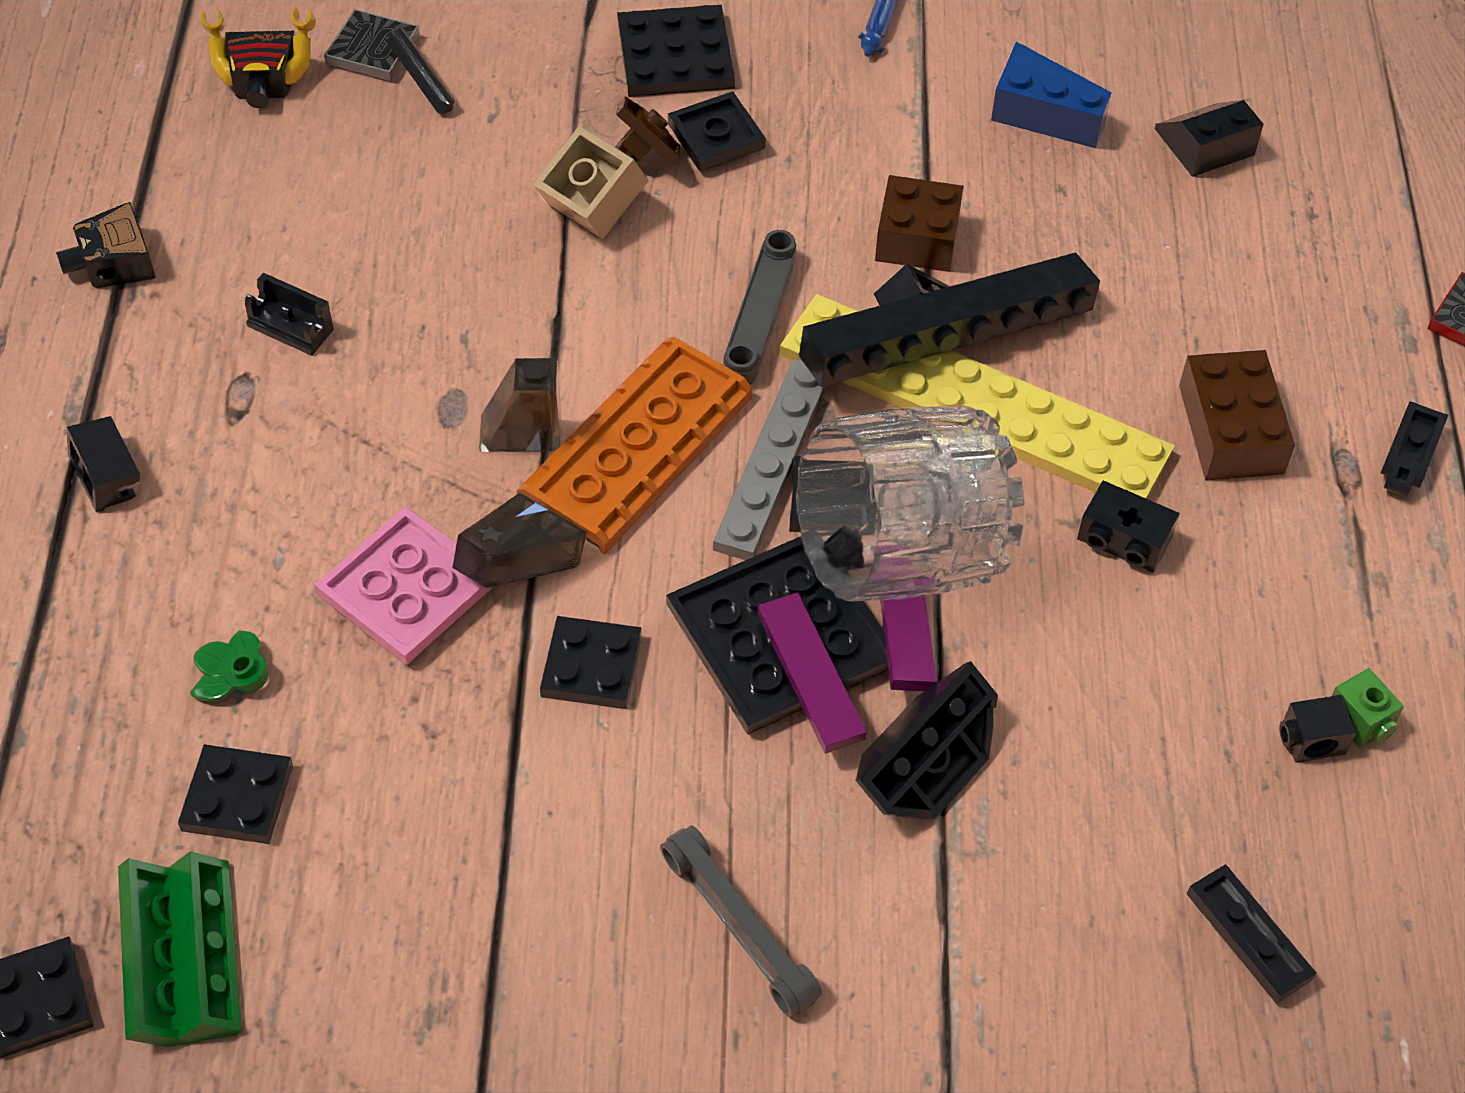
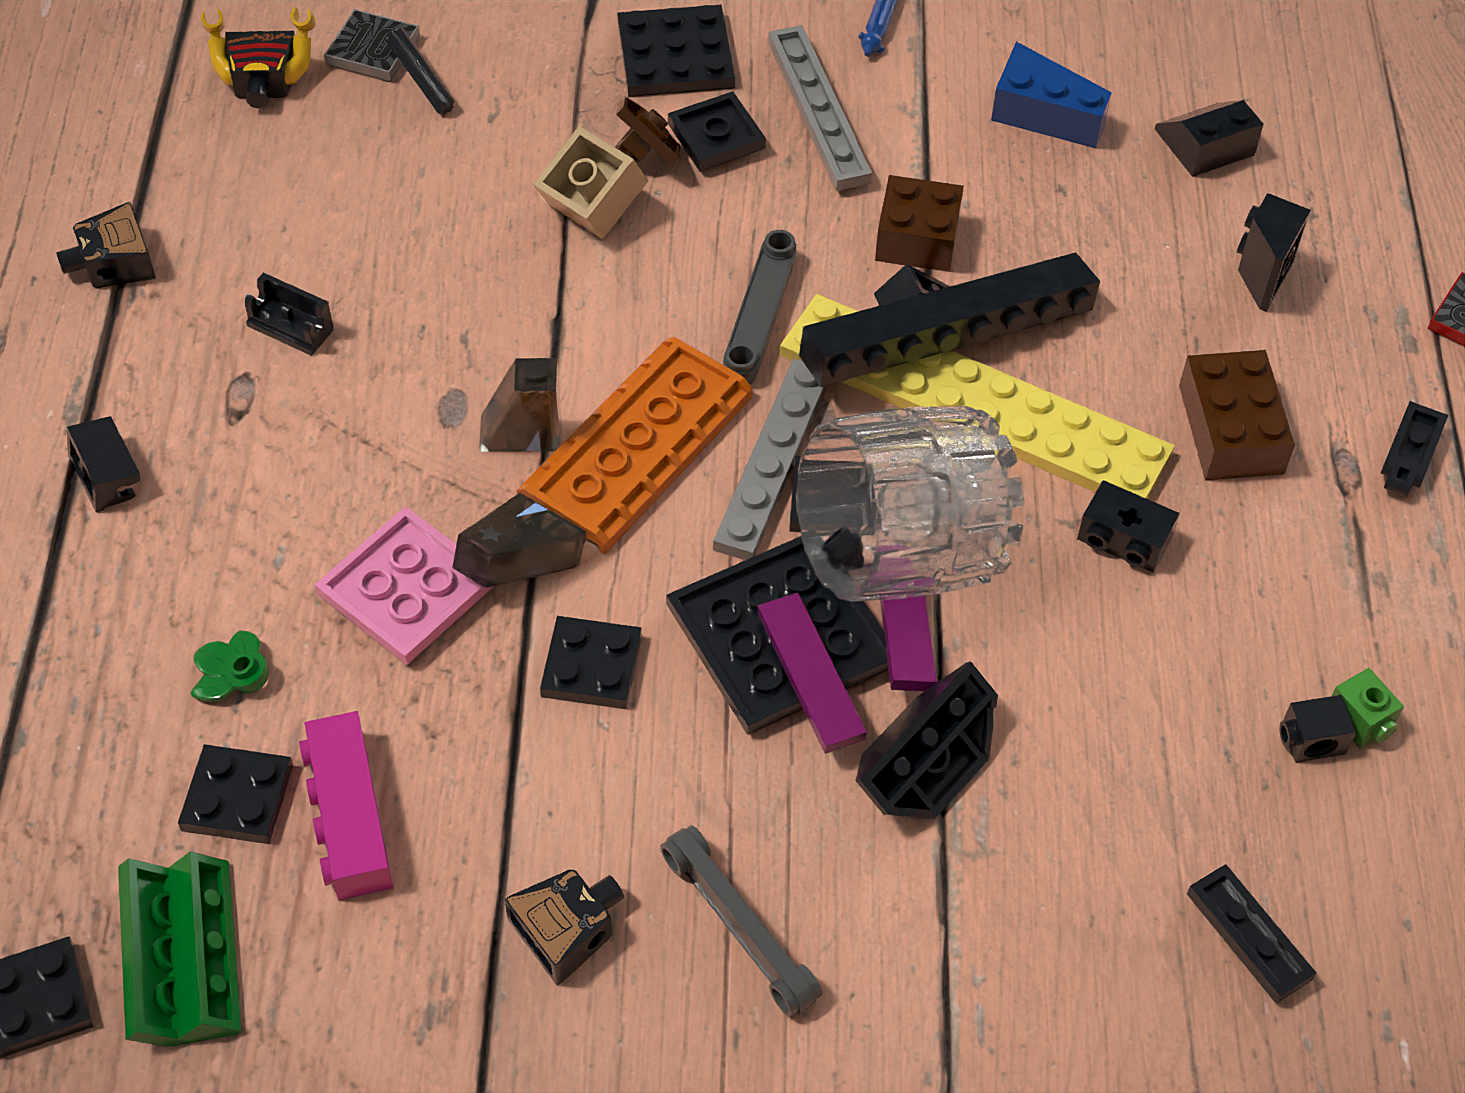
(347, 806): none -> dark pink brick
(564, 920): none -> torso
(819, 108): none -> light grey plate
(1270, 246): none -> black slope

